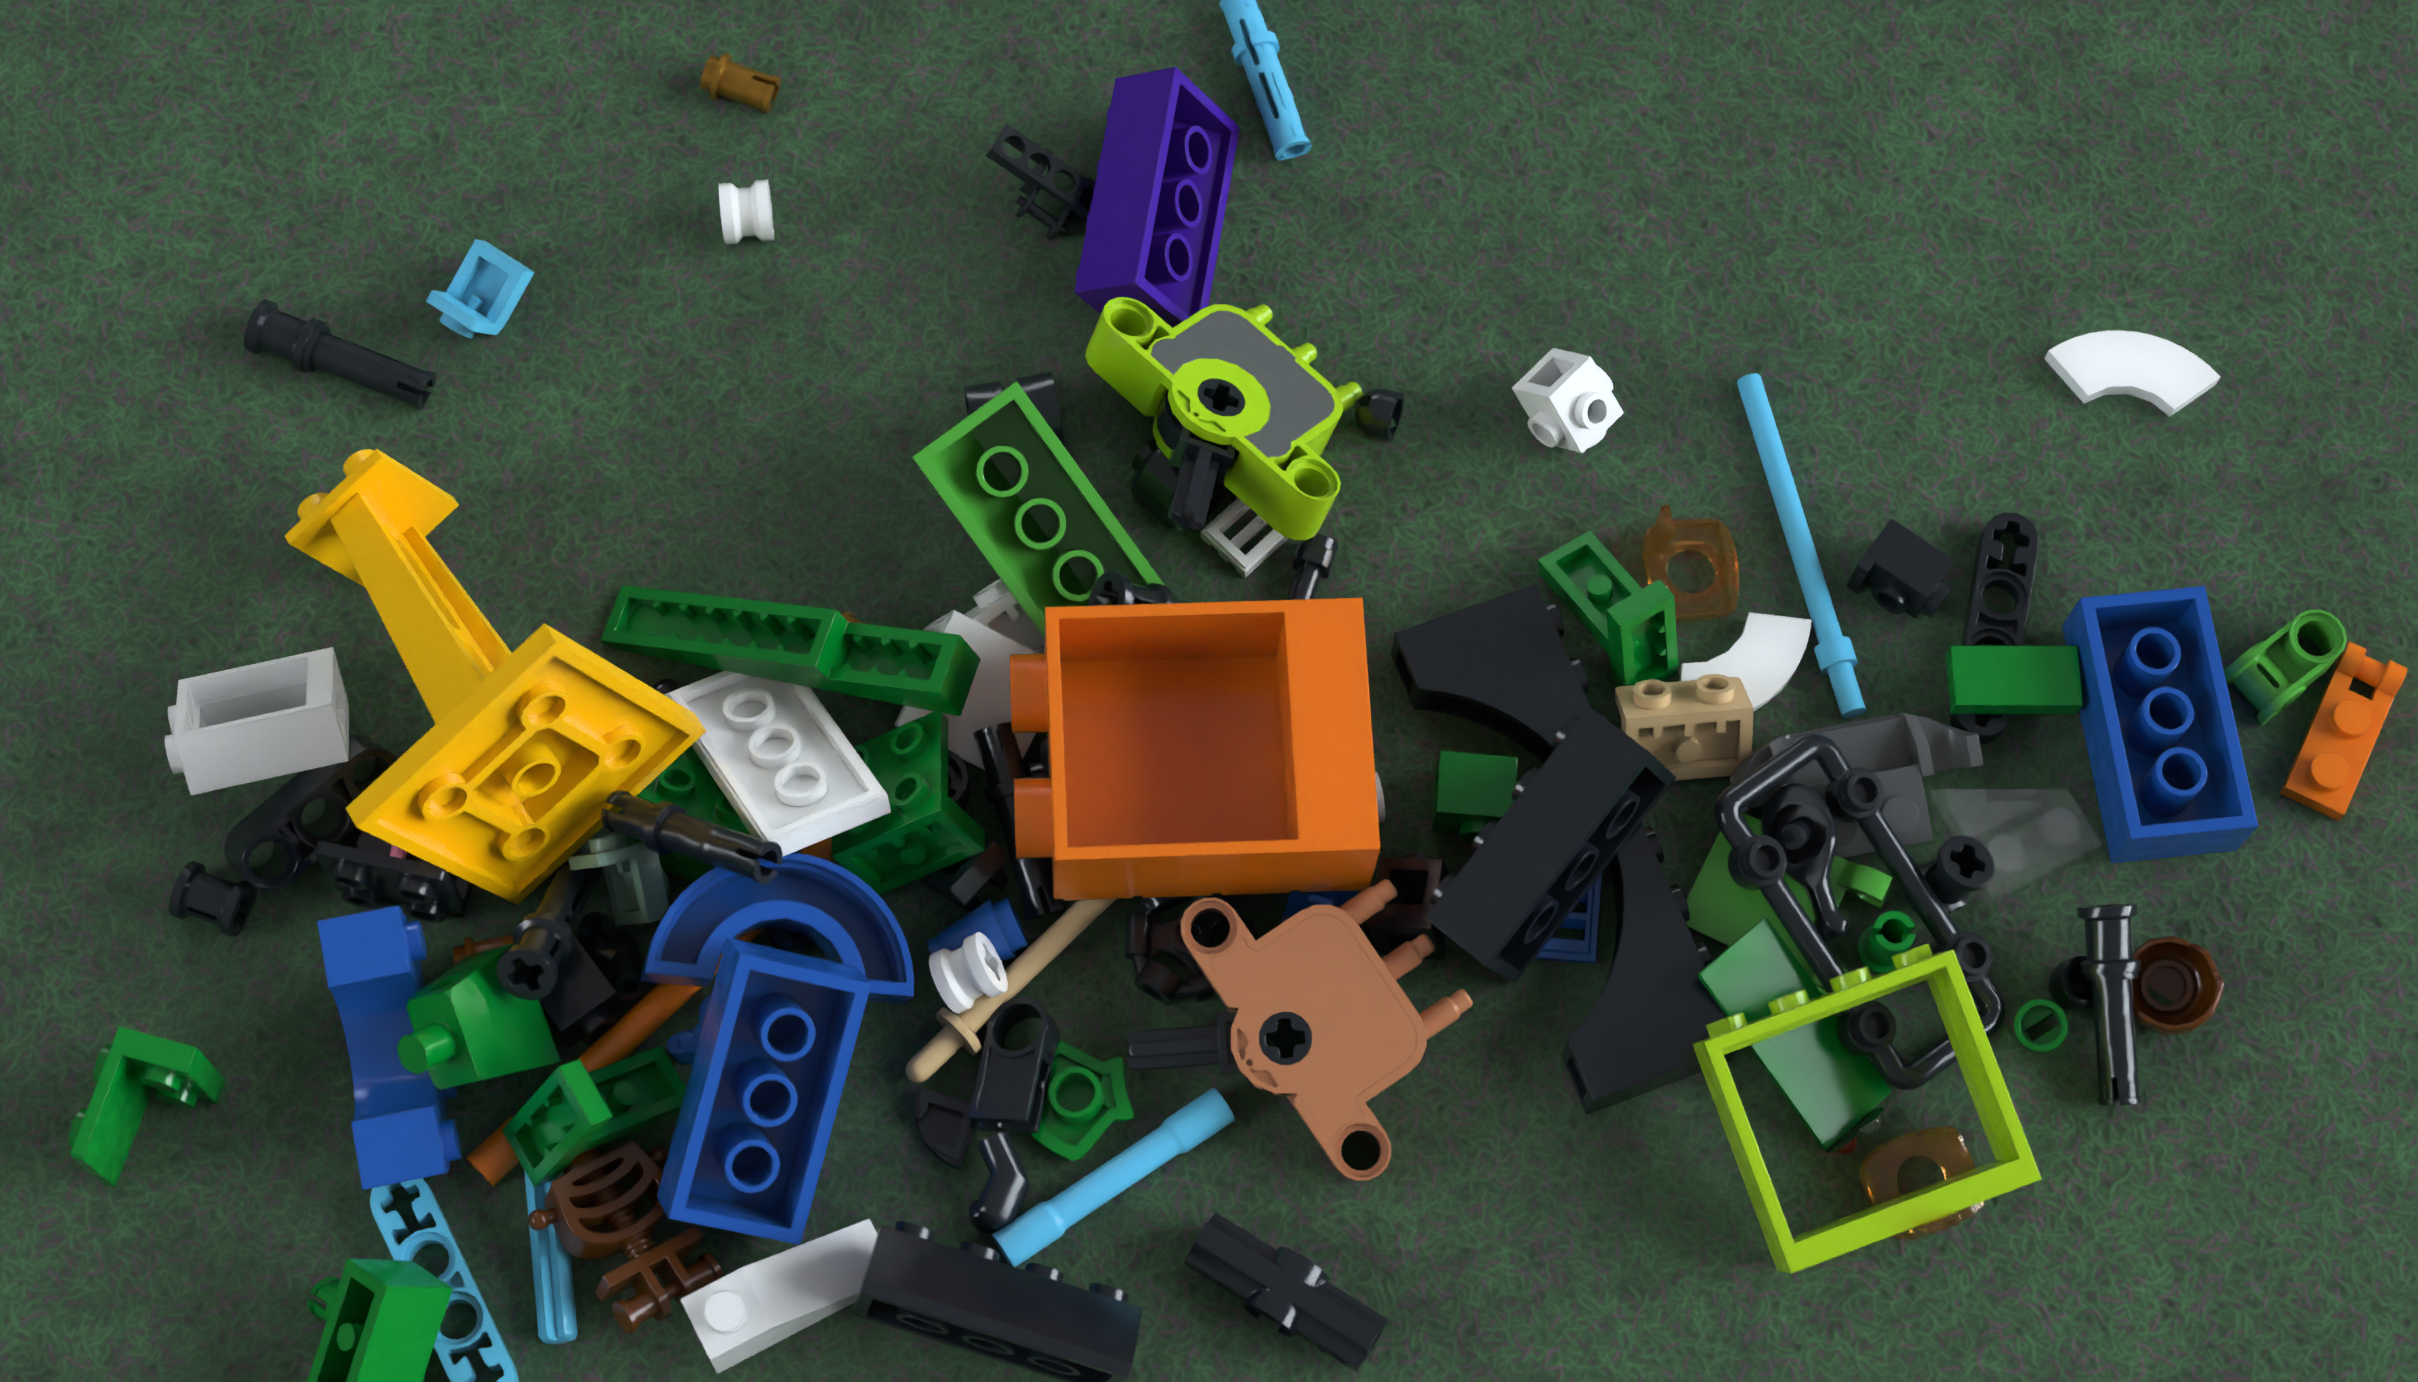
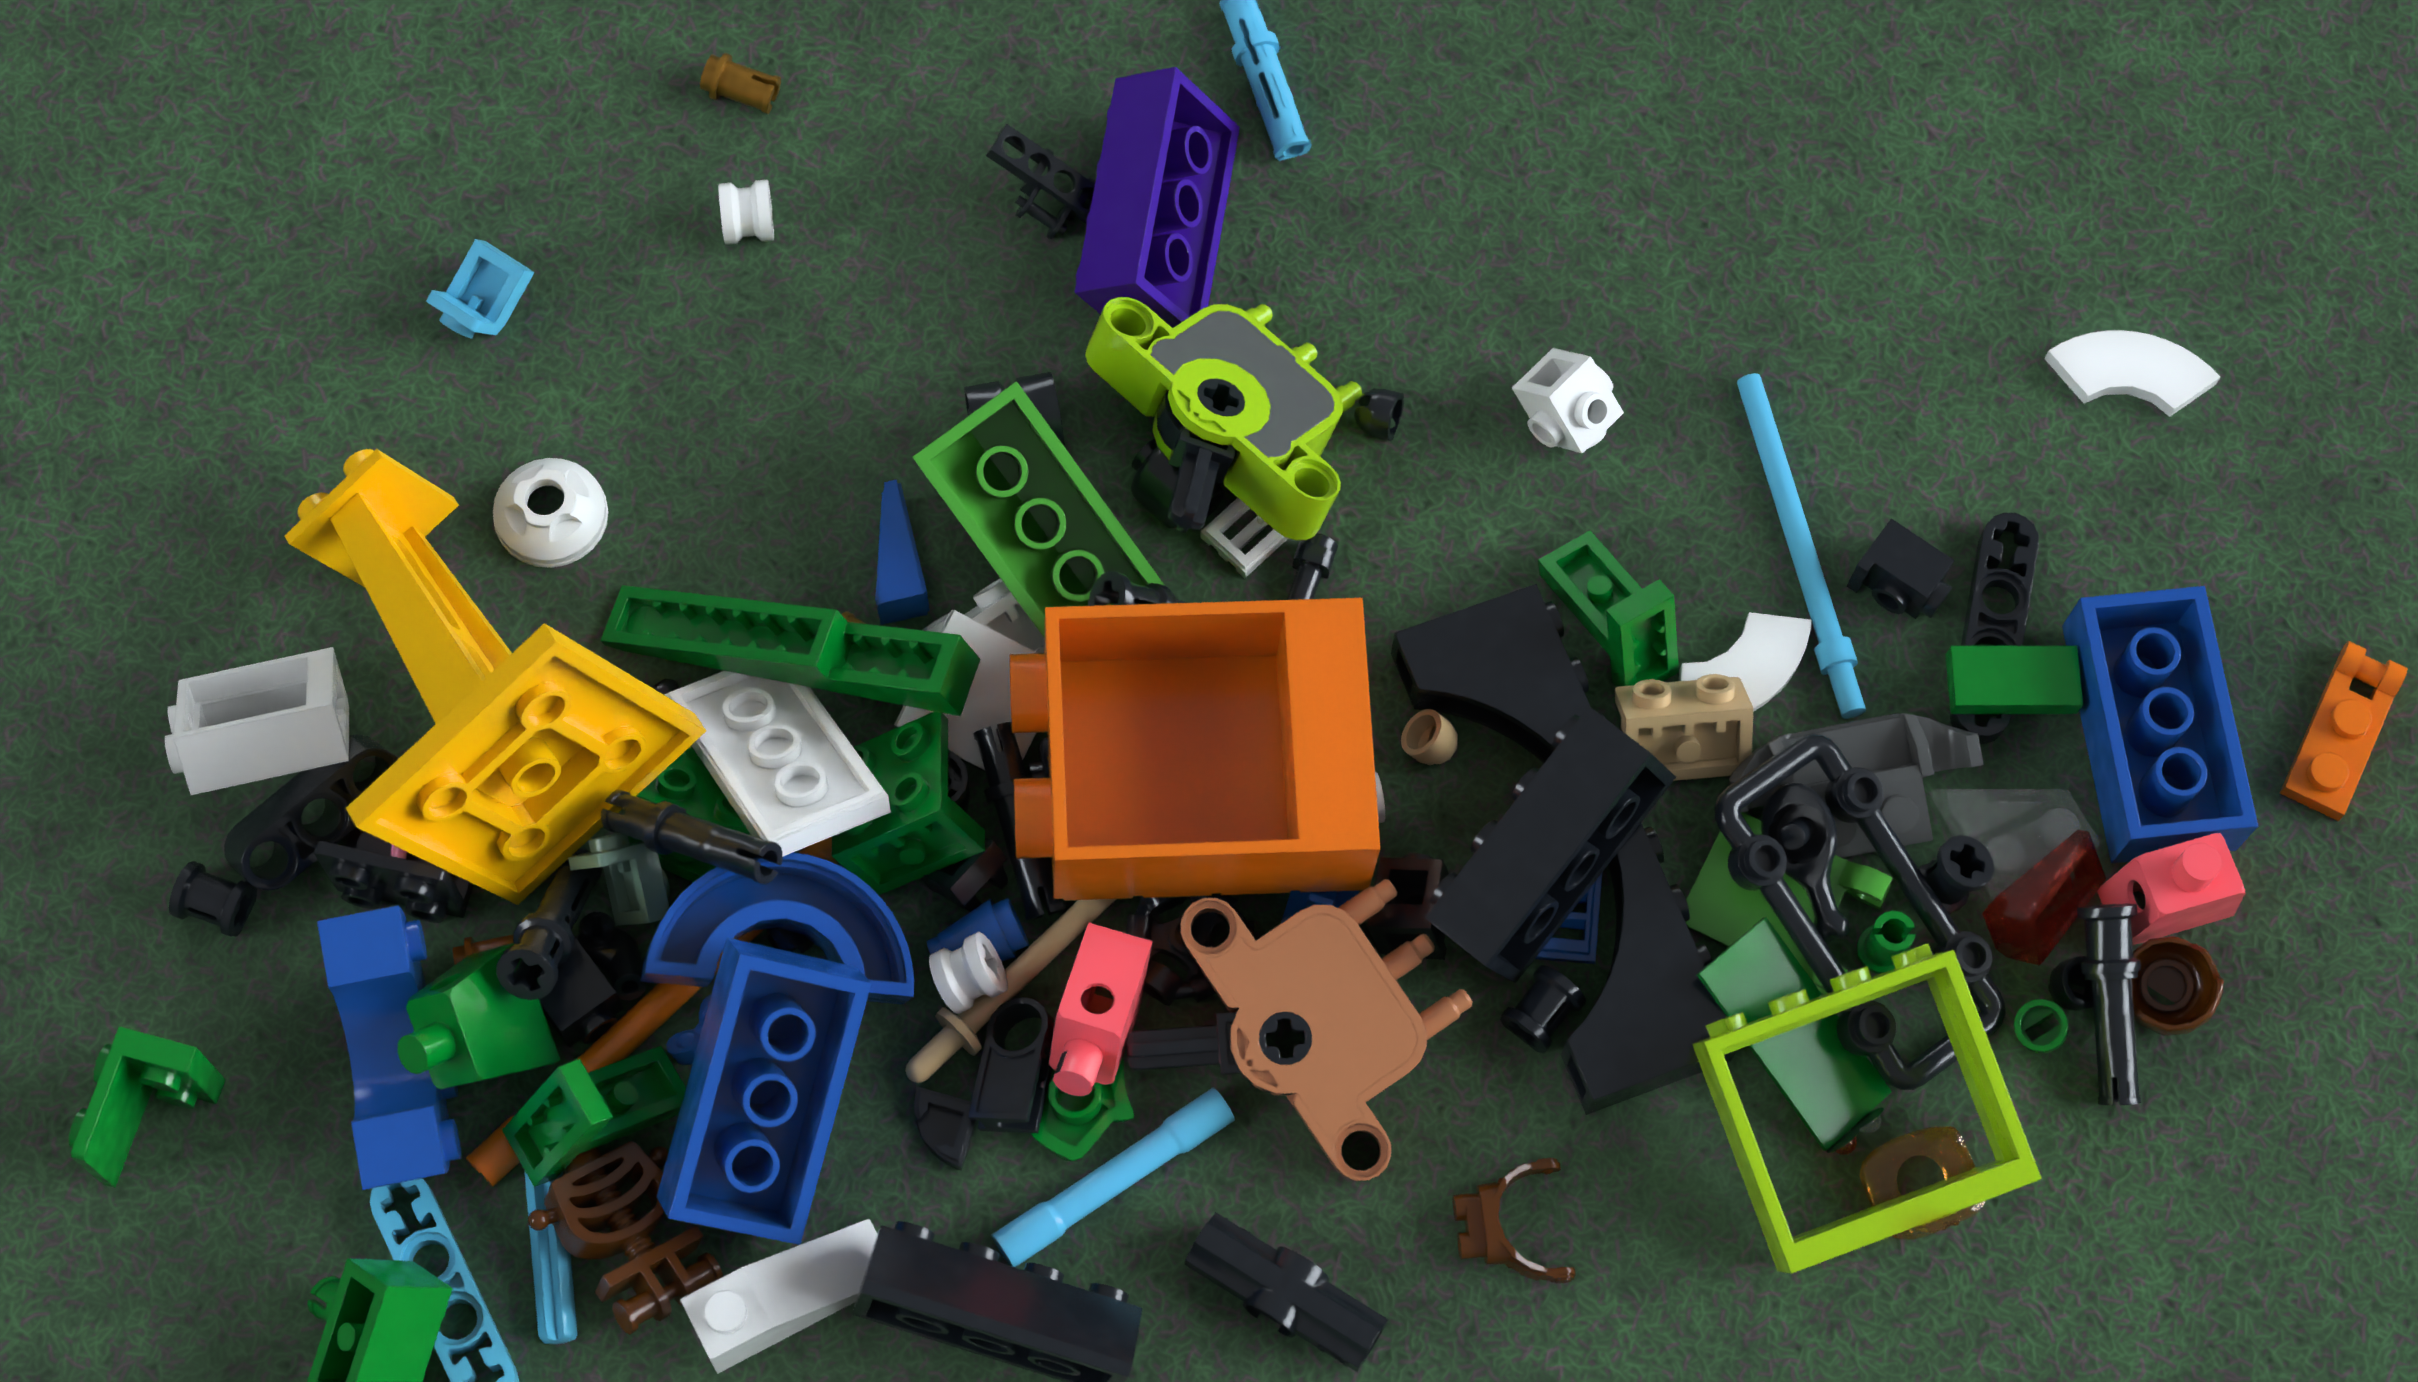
(313, 346): black pin -> none
(554, 537): none -> white piece
(900, 579): none -> blue slope
(1005, 1187): black arm -> none
(1092, 1028): none -> coral torso
(1429, 738): none -> tan hinge
(1471, 791): green brick -> none
(1484, 1232): none -> reddish brown helmet
(1543, 1008): none -> black bush
(1700, 535): clear orange piece -> none
(2044, 901): none -> clear red slope
(2181, 887): none -> coral torso
(2279, 670): bright green piece -> none

